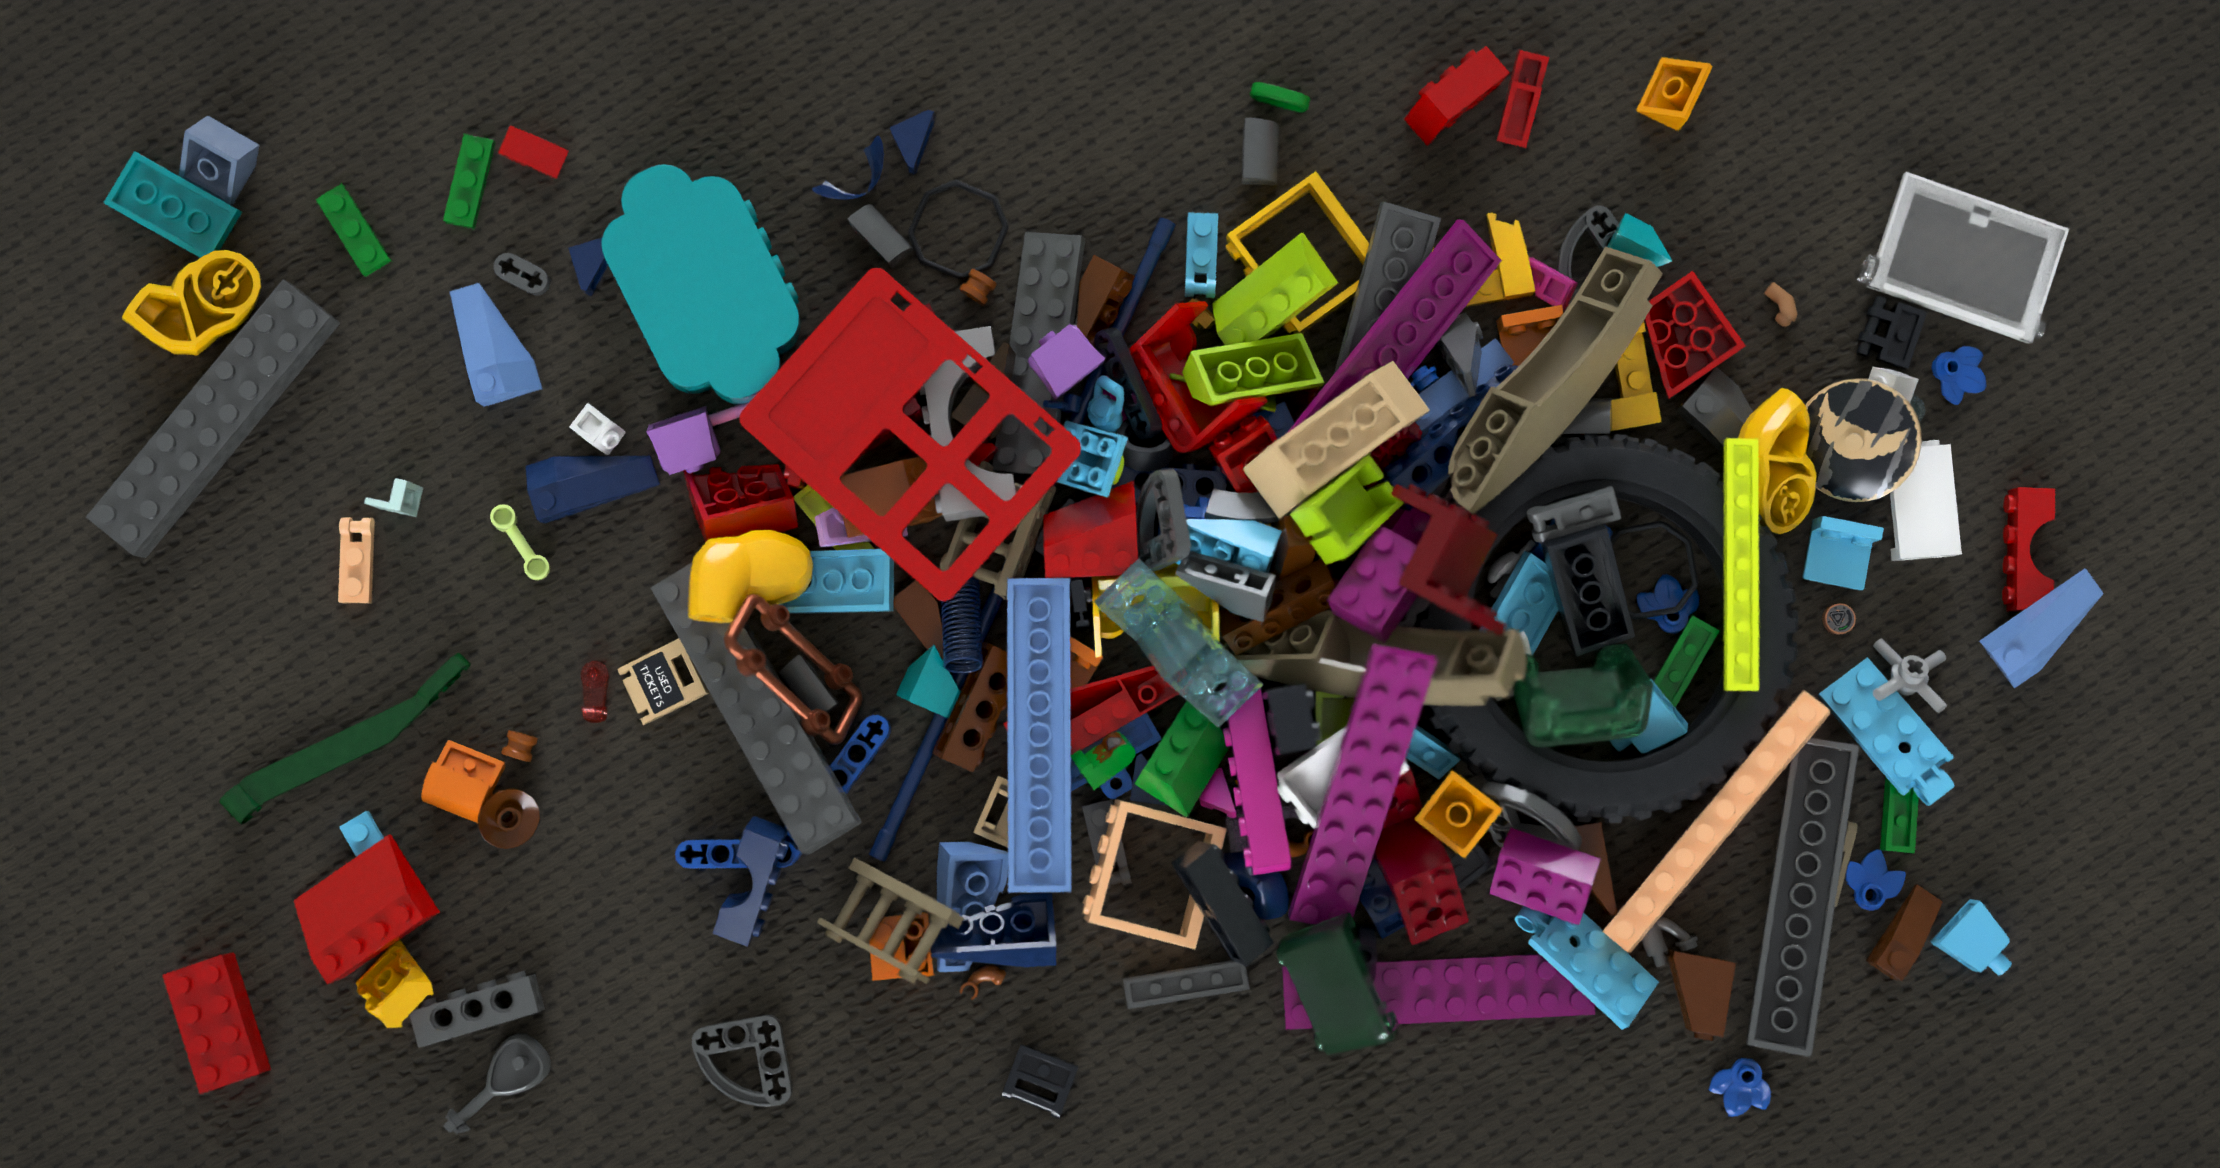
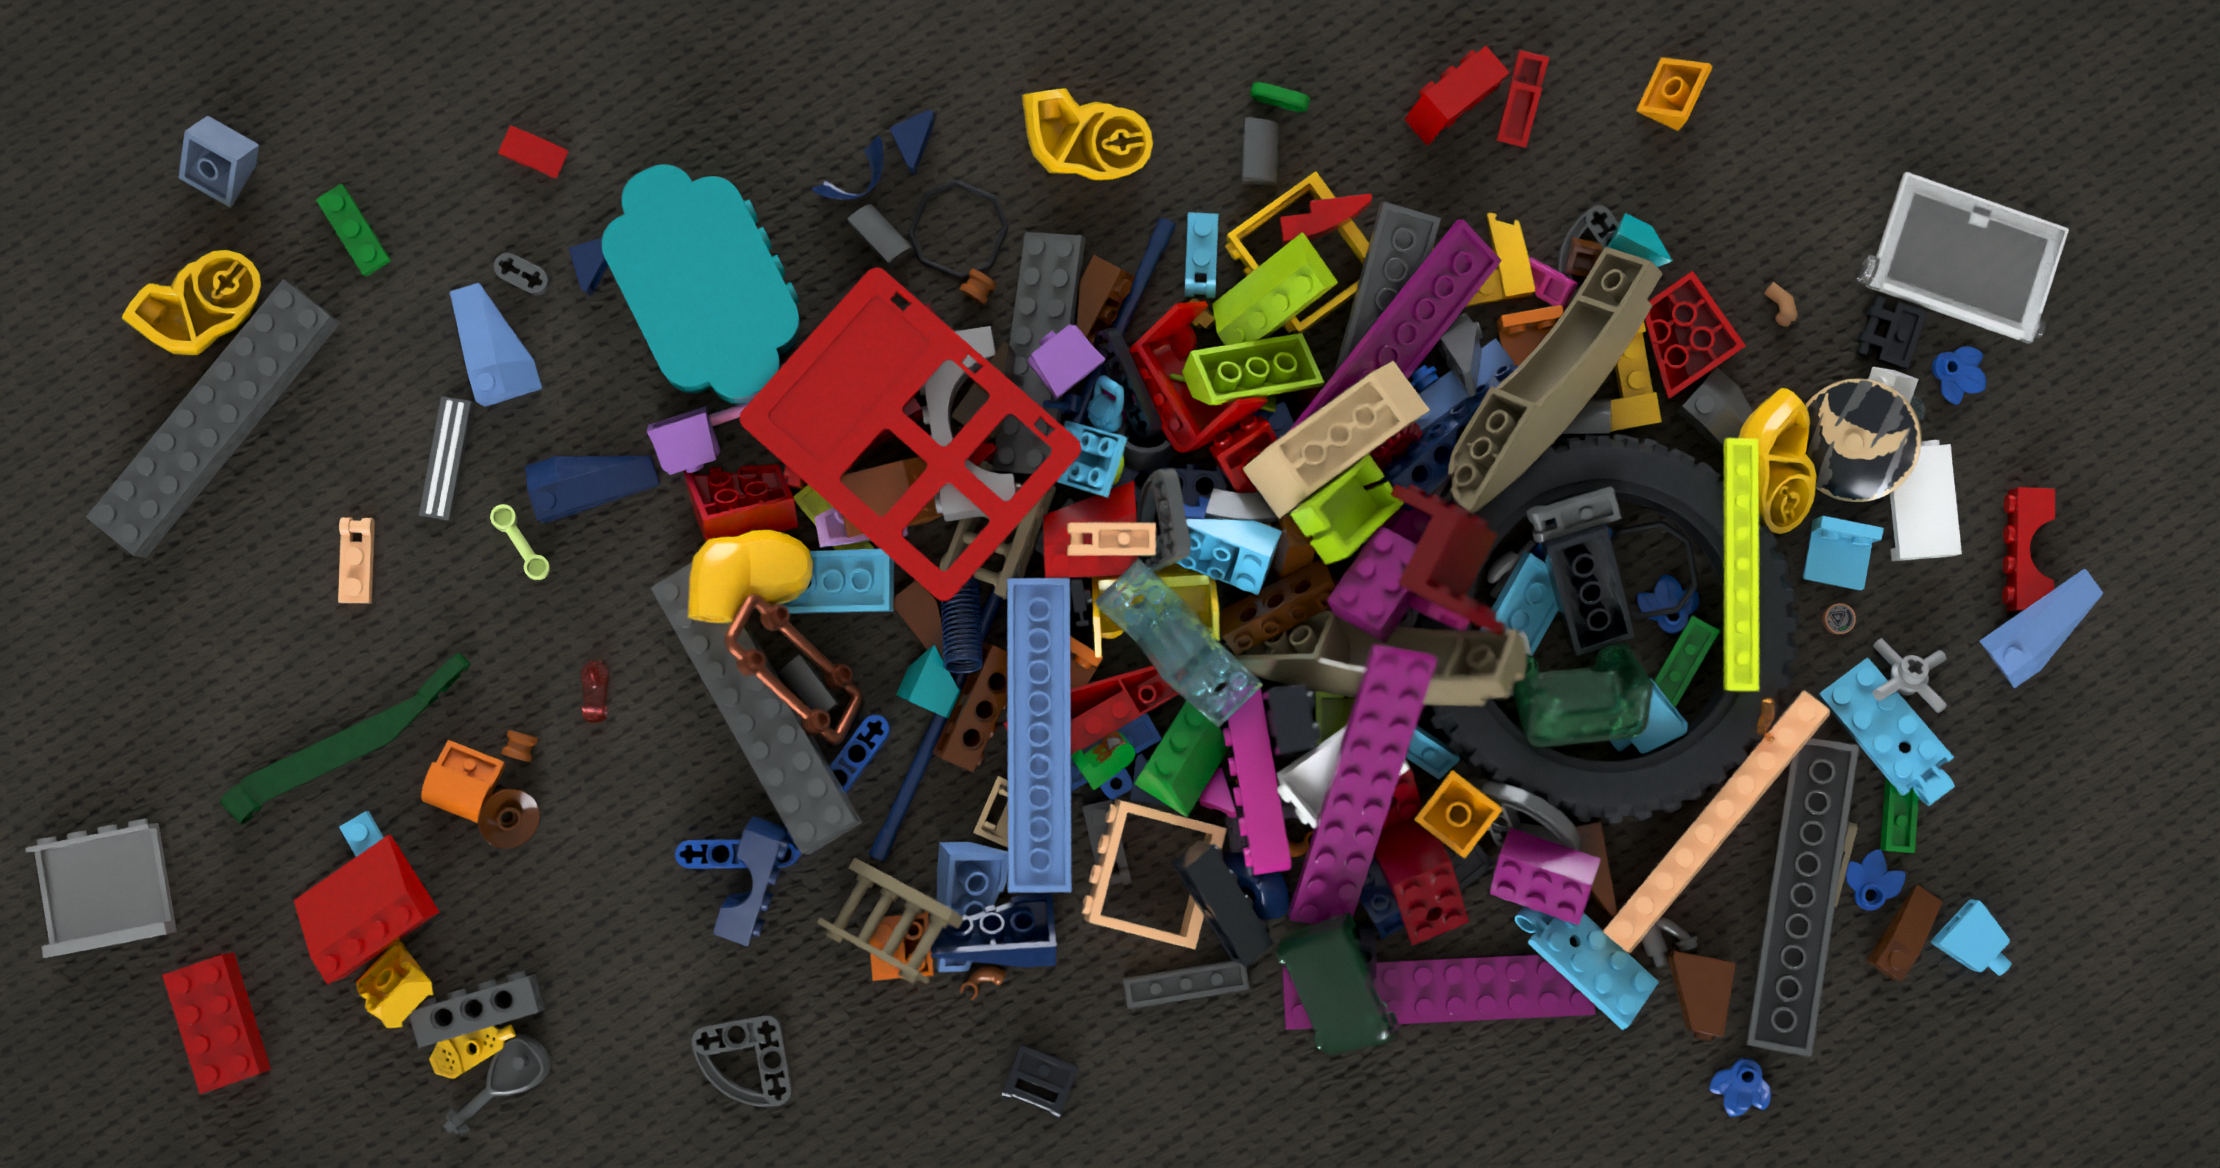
(104, 887): none -> light grey panel
(172, 206): teal plate -> none
(403, 499): light aqua panel -> none
(446, 458): none -> dark grey tile
(461, 1053): none -> yellow piece
(469, 181): green plate -> none
(597, 429): white bracket -> none
(657, 684): container -> none
(1085, 139): none -> yellow piece
(1112, 539): none -> light nougat plate
(1229, 584): dark grey slope -> none
(1323, 217): none -> red slope
(1438, 613): none -> dark pink tile
(1582, 256): none -> reddish brown slope
(1766, 718): none -> clear orange piece

